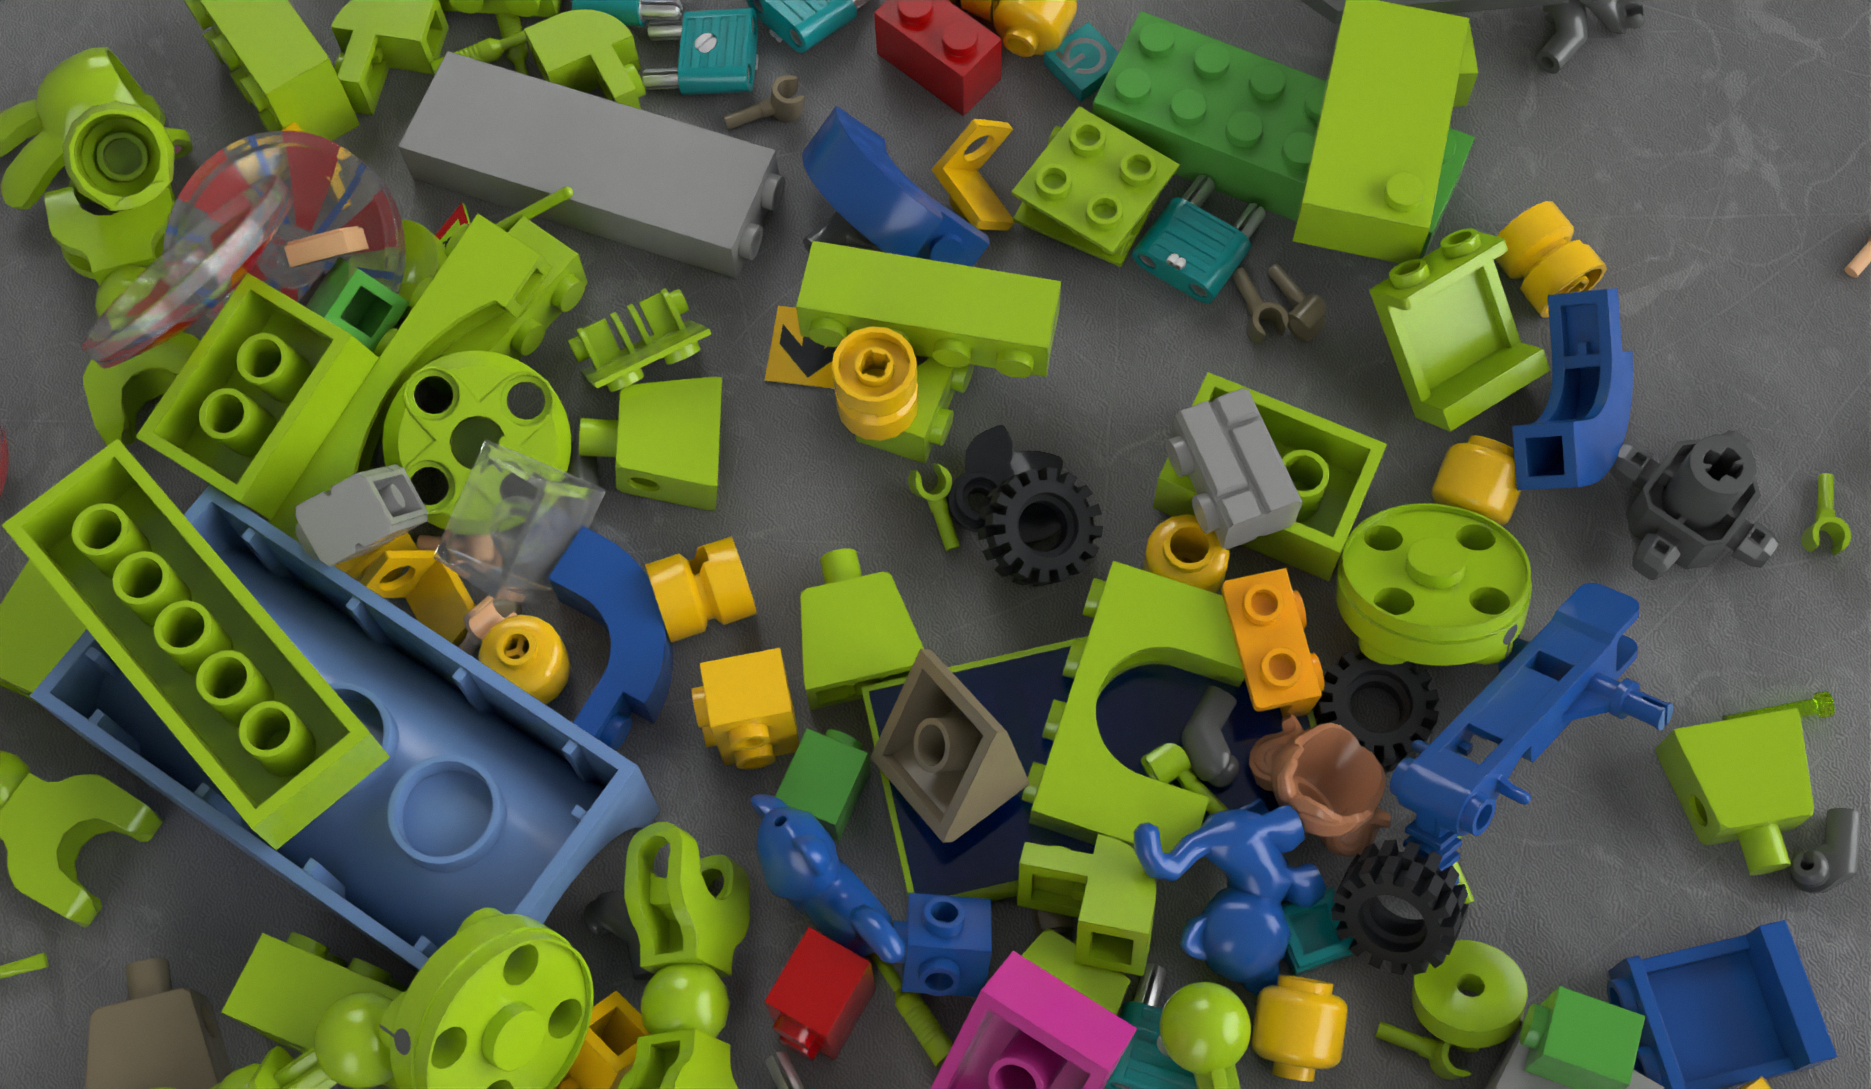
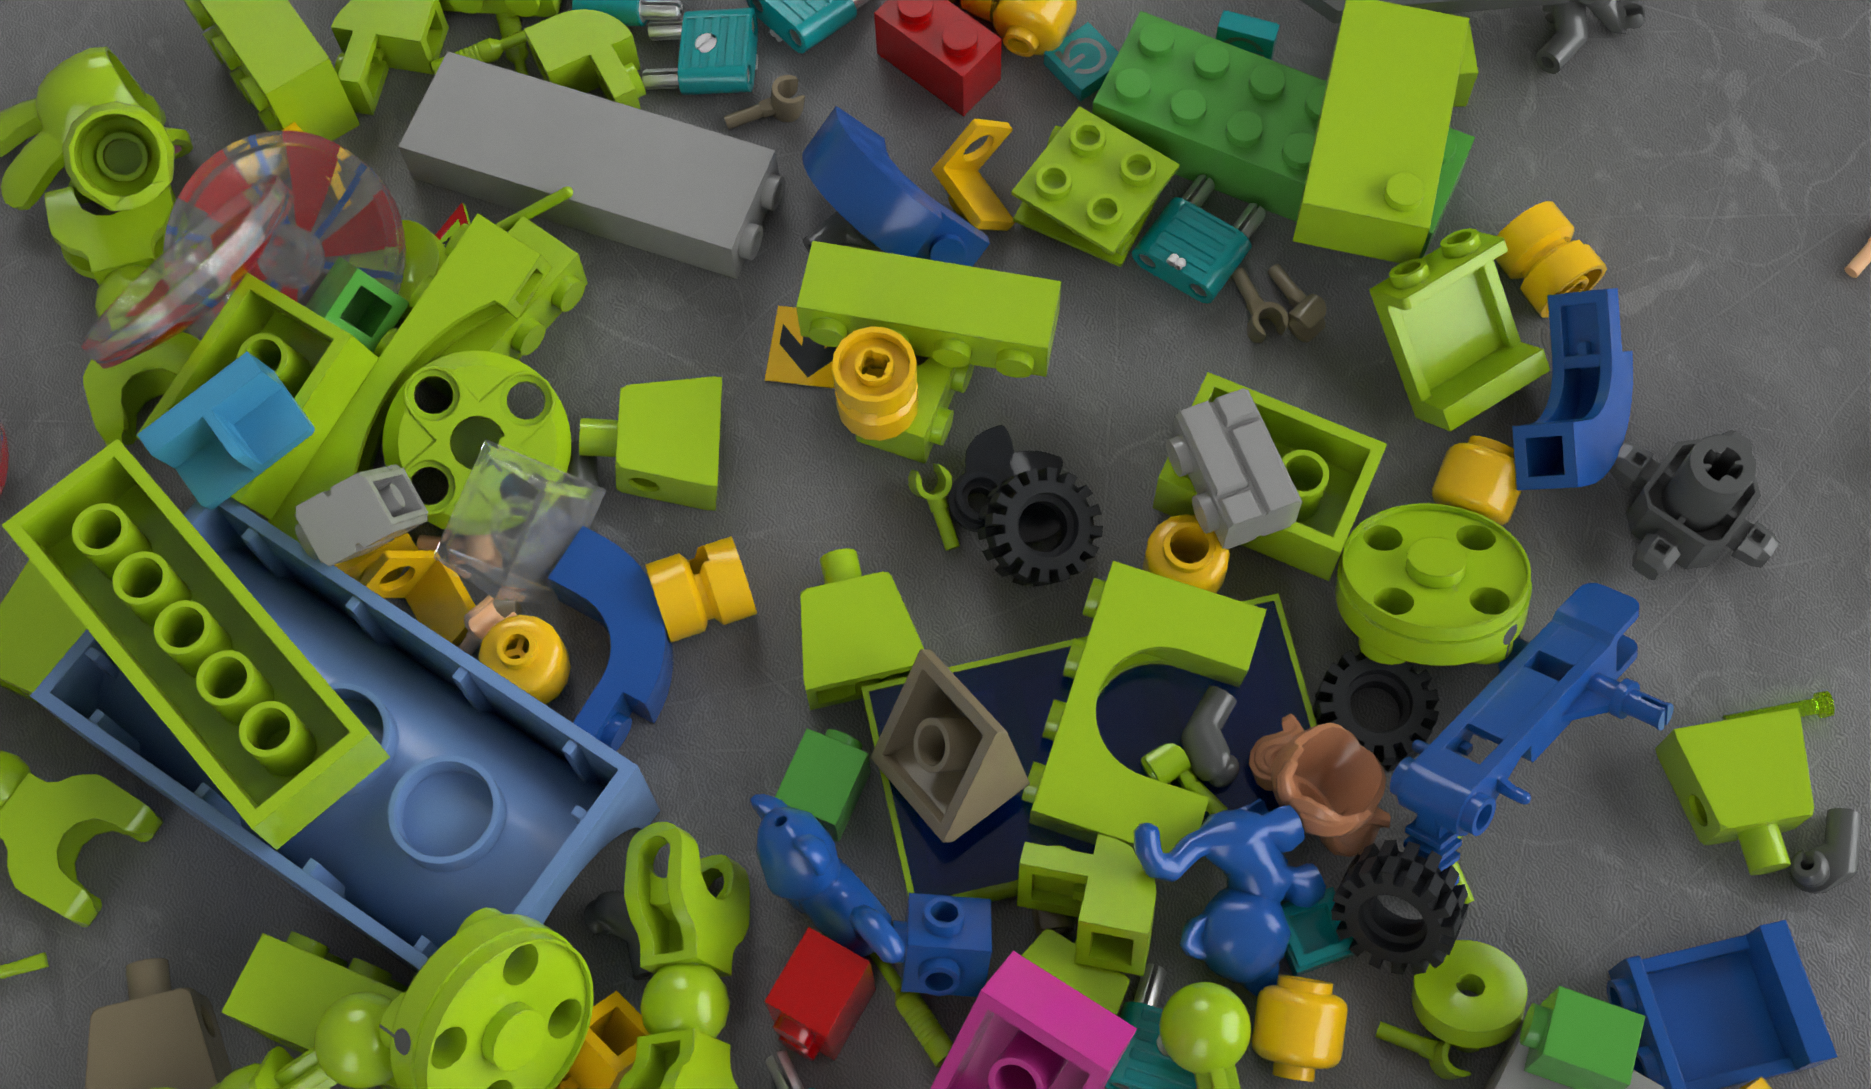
(228, 430): none -> dark azure panel
(325, 246): light nougat tile -> none
(622, 367): lime hinge -> none
(747, 708): yellow brick -> none
(1248, 33): none -> teal tile
(1272, 644): light orange bracket -> none
(1826, 519): lime hand -> none

